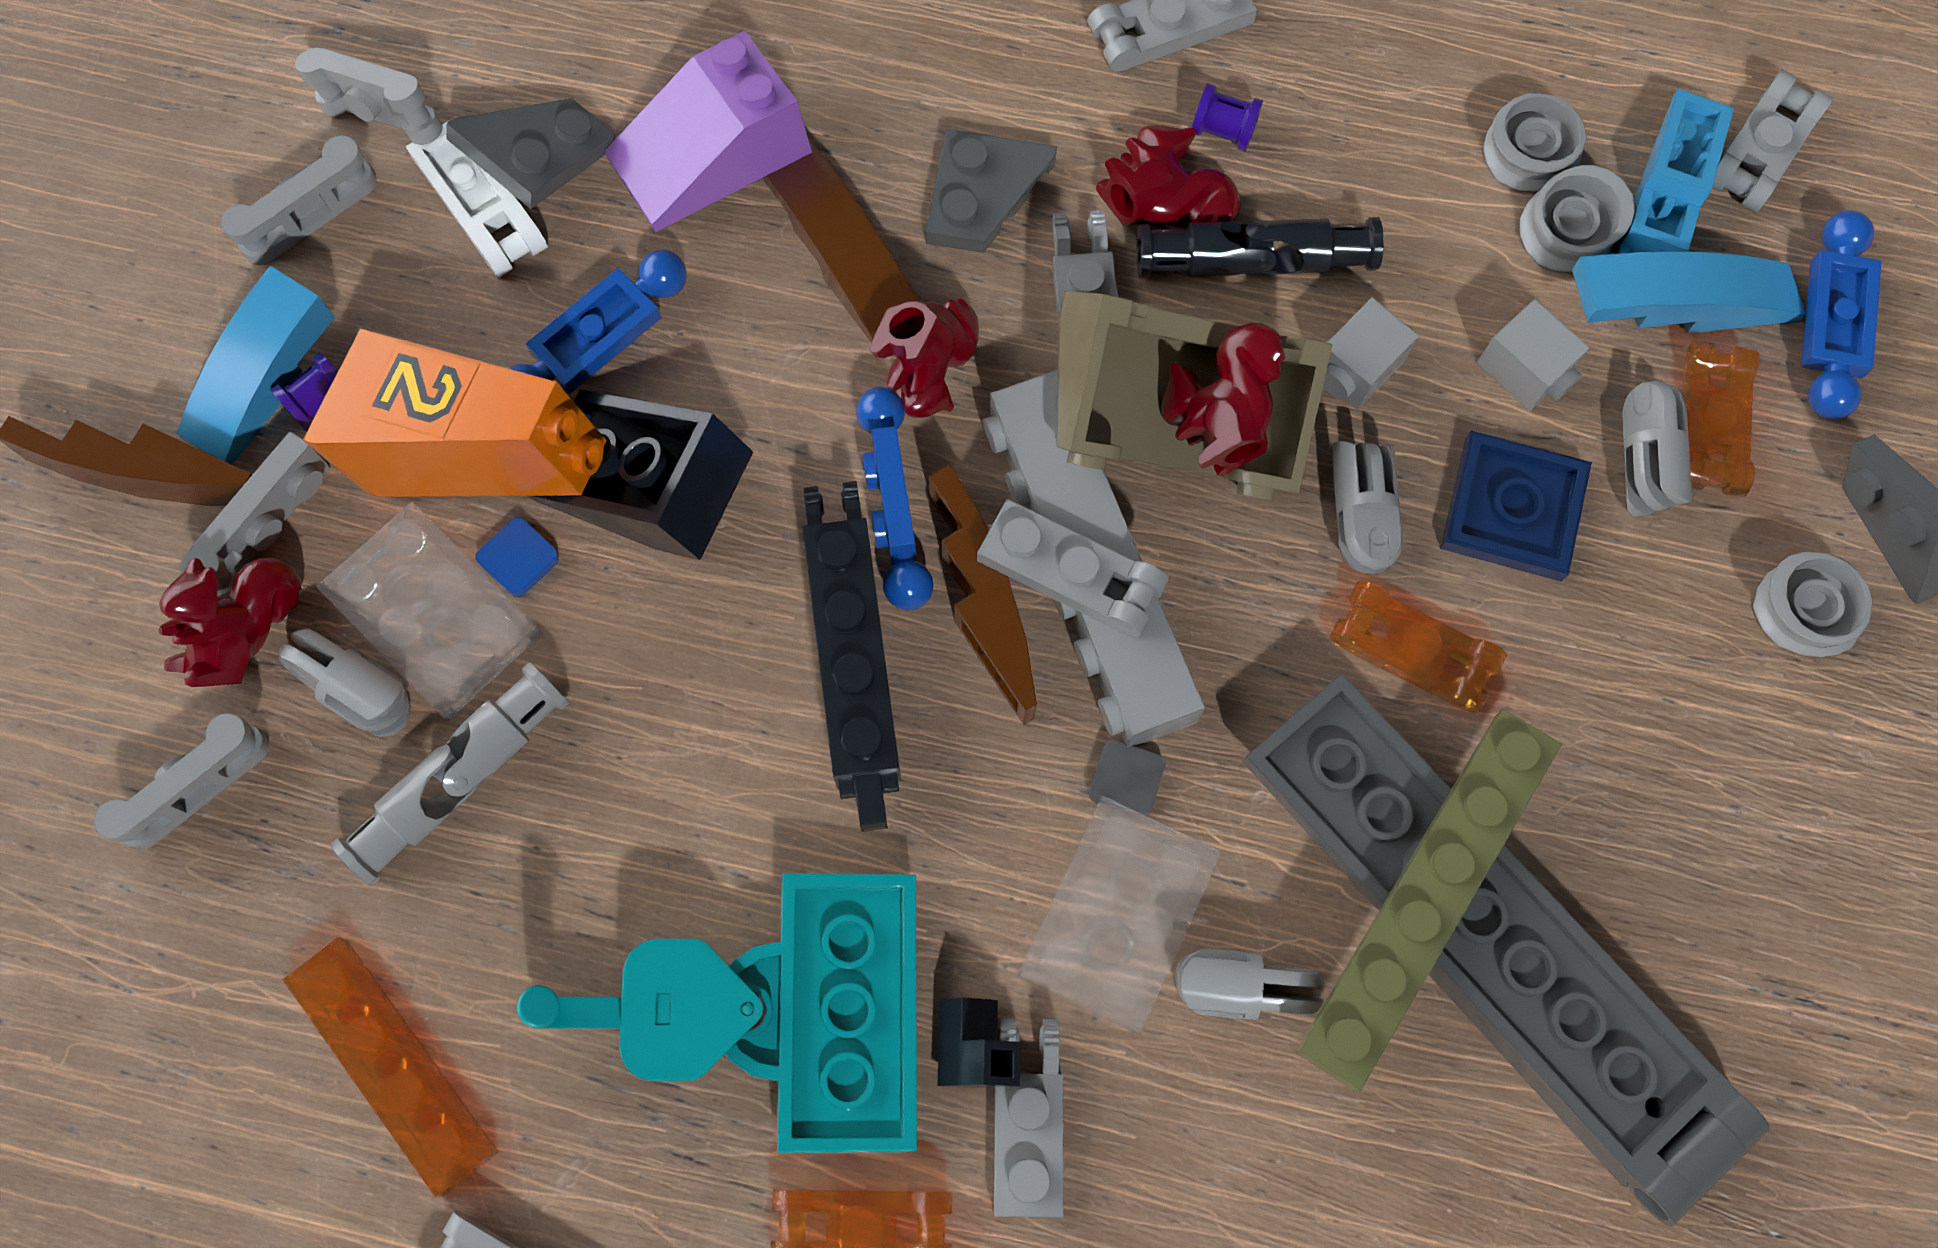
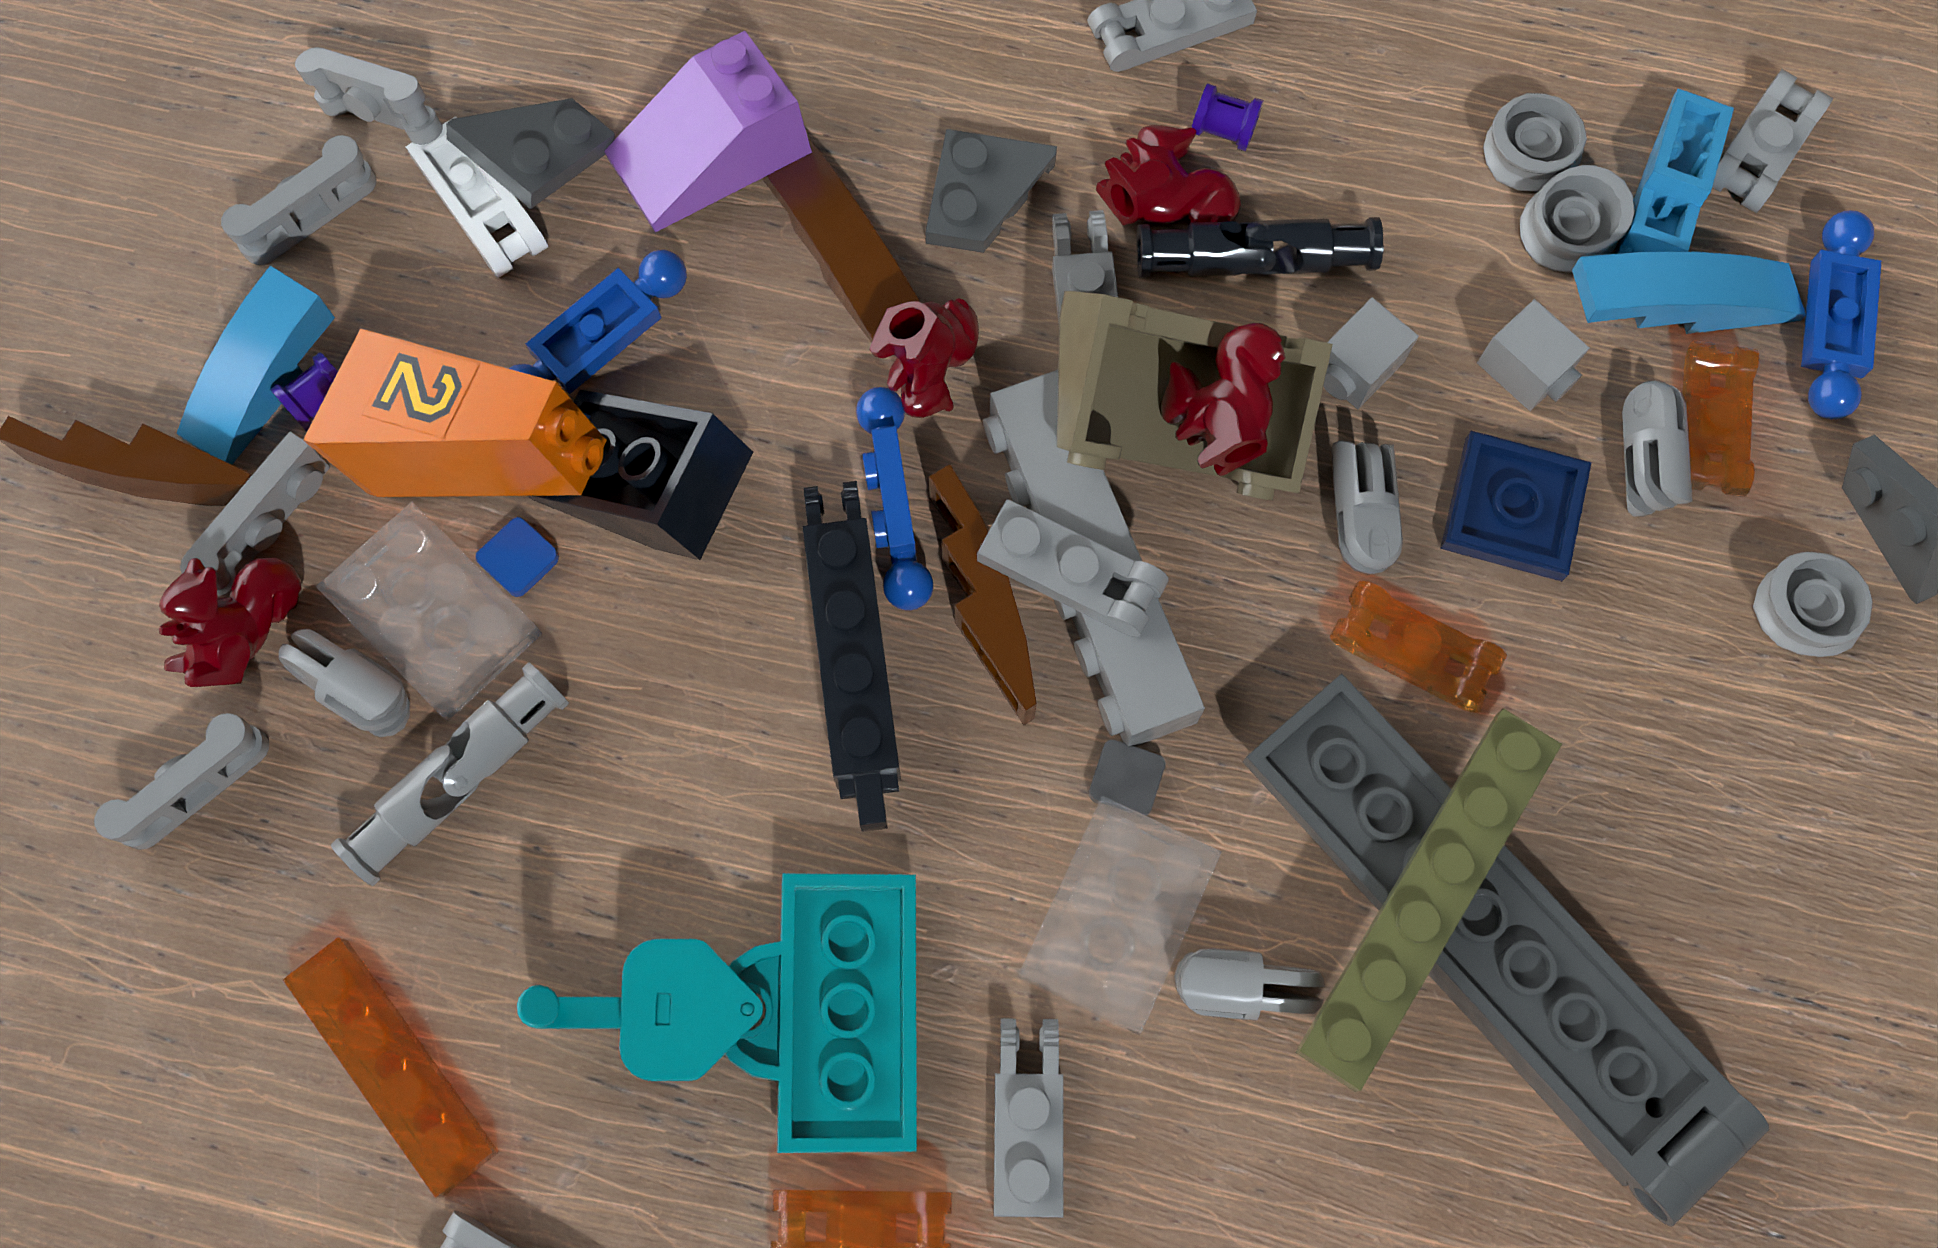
(970, 1049): black piece -> none

